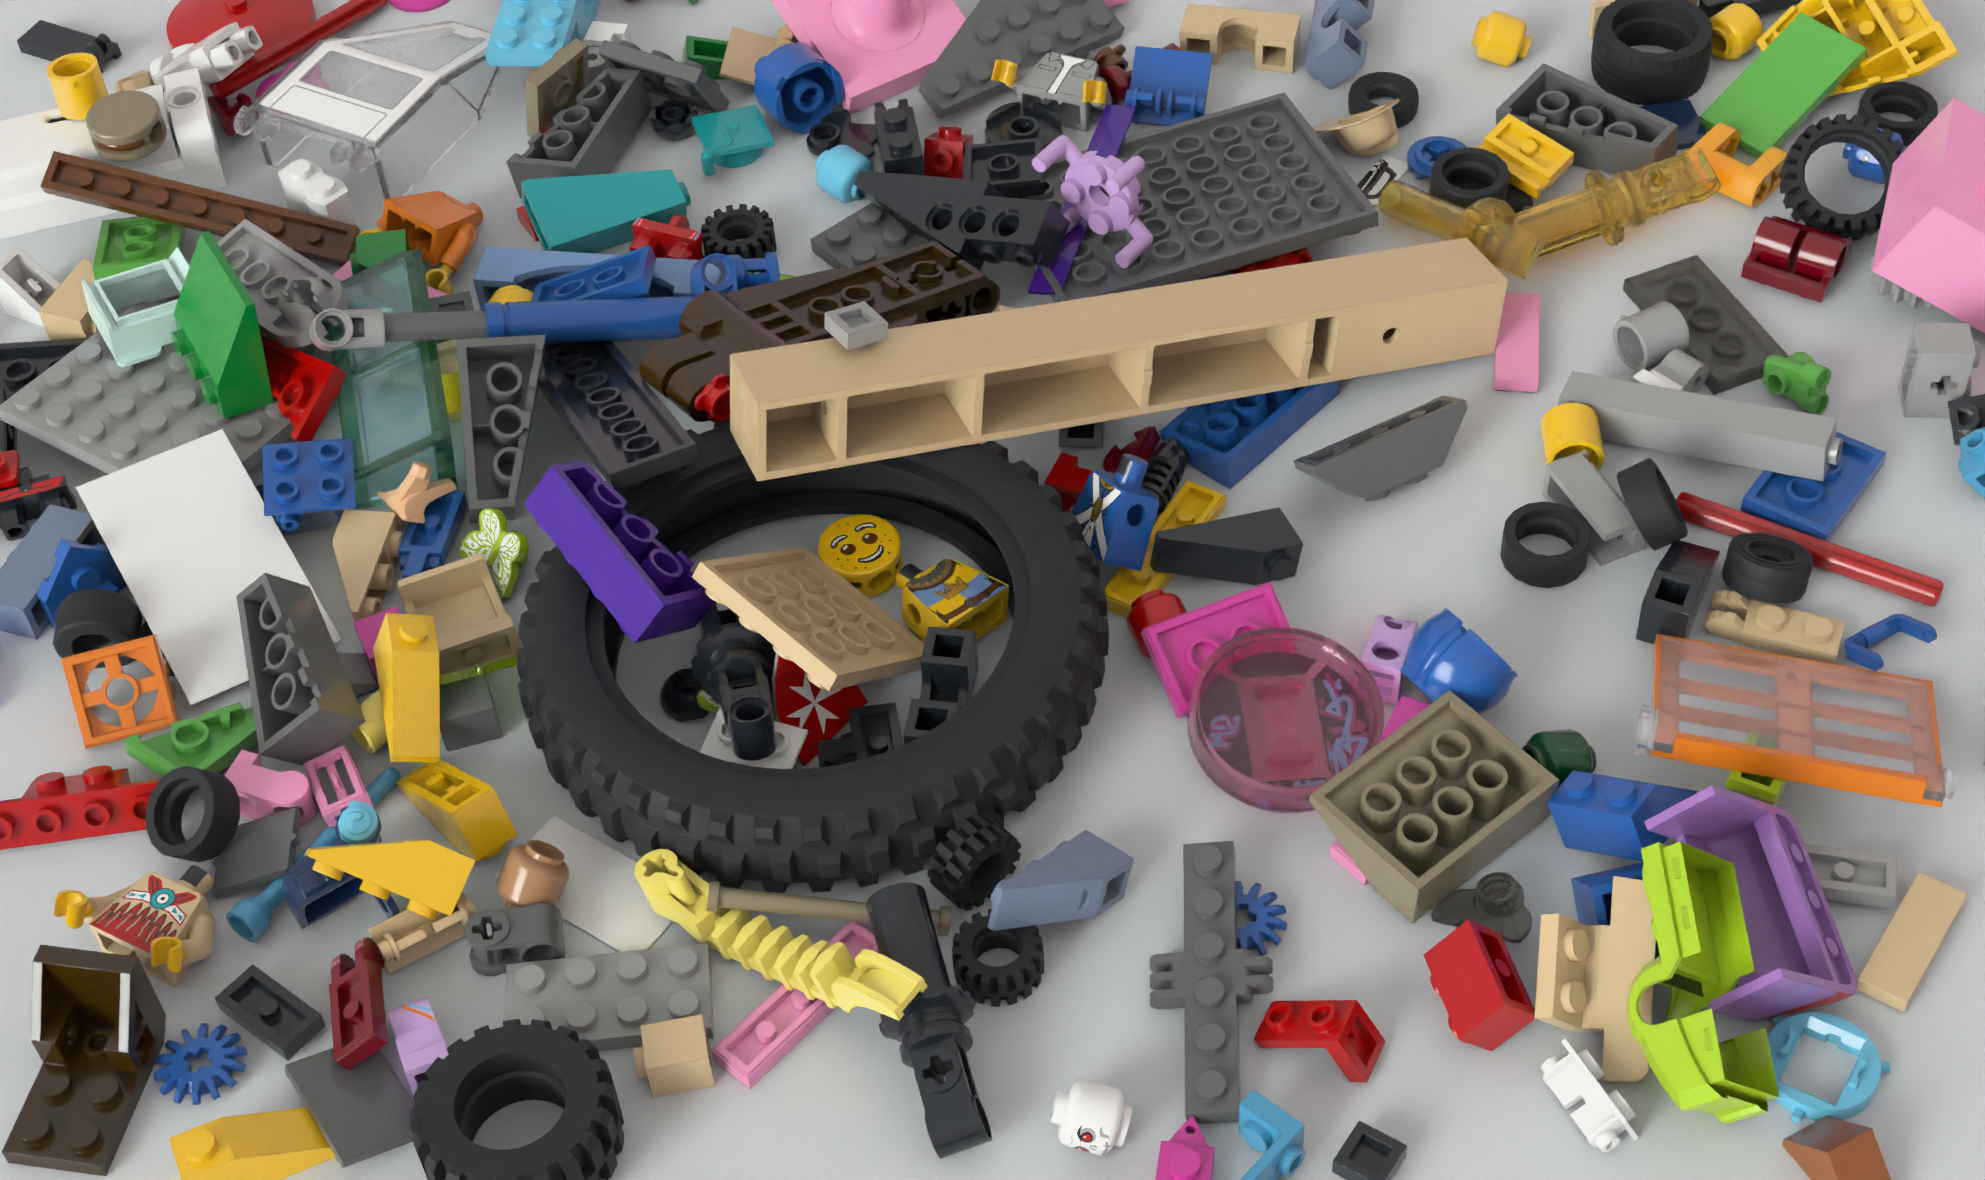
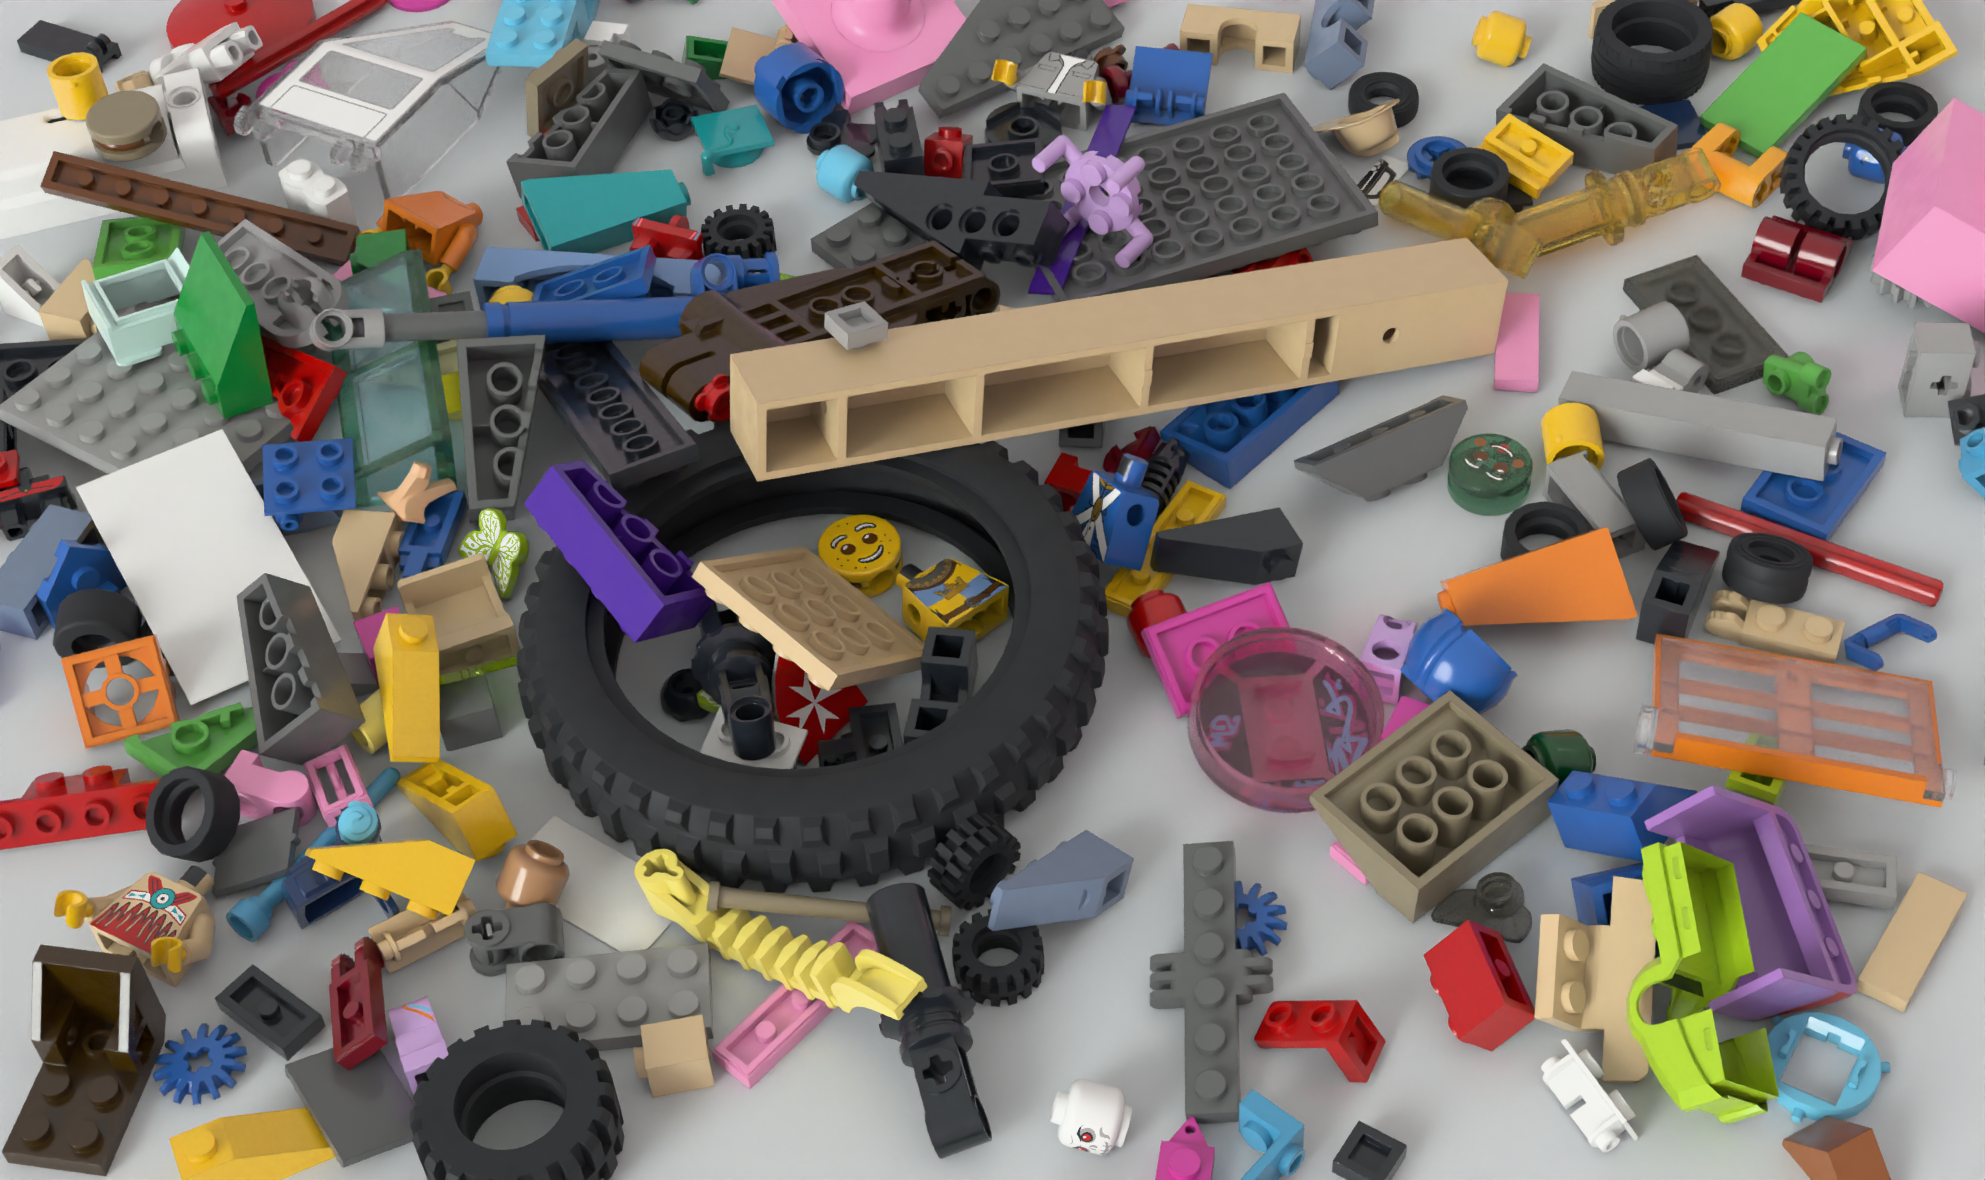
(1489, 474): none -> clear green head
(1549, 584): none -> orange slope

